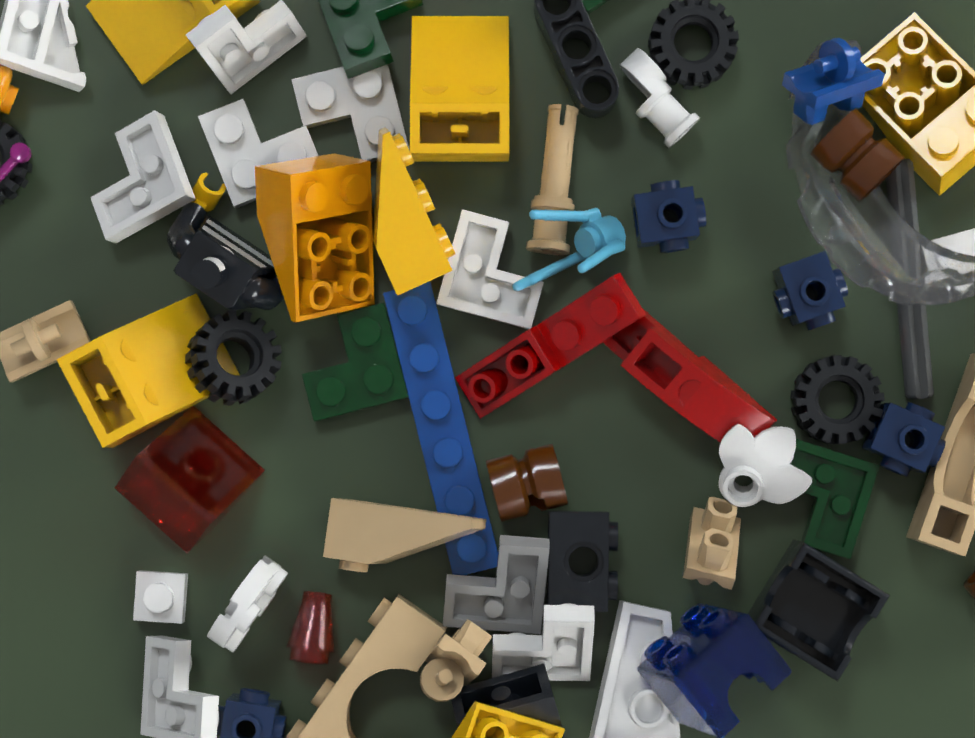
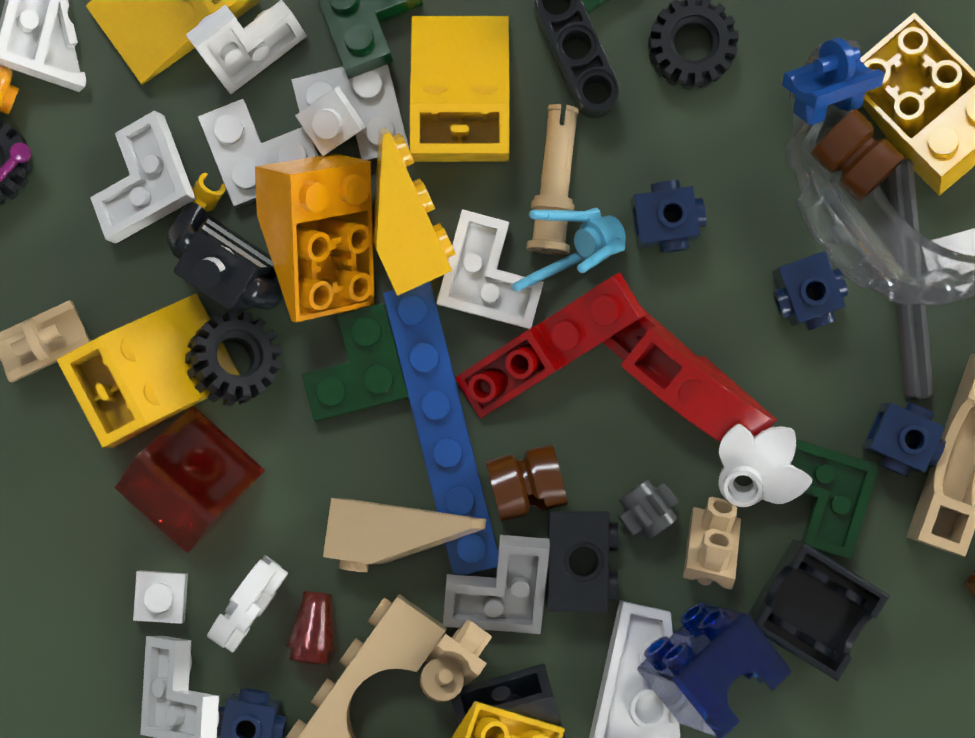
(330, 121): none -> white plate
(562, 647): white plate -> none
(648, 509): none -> dark grey gear
(660, 106): white connector -> none
(866, 394): black tyre -> none

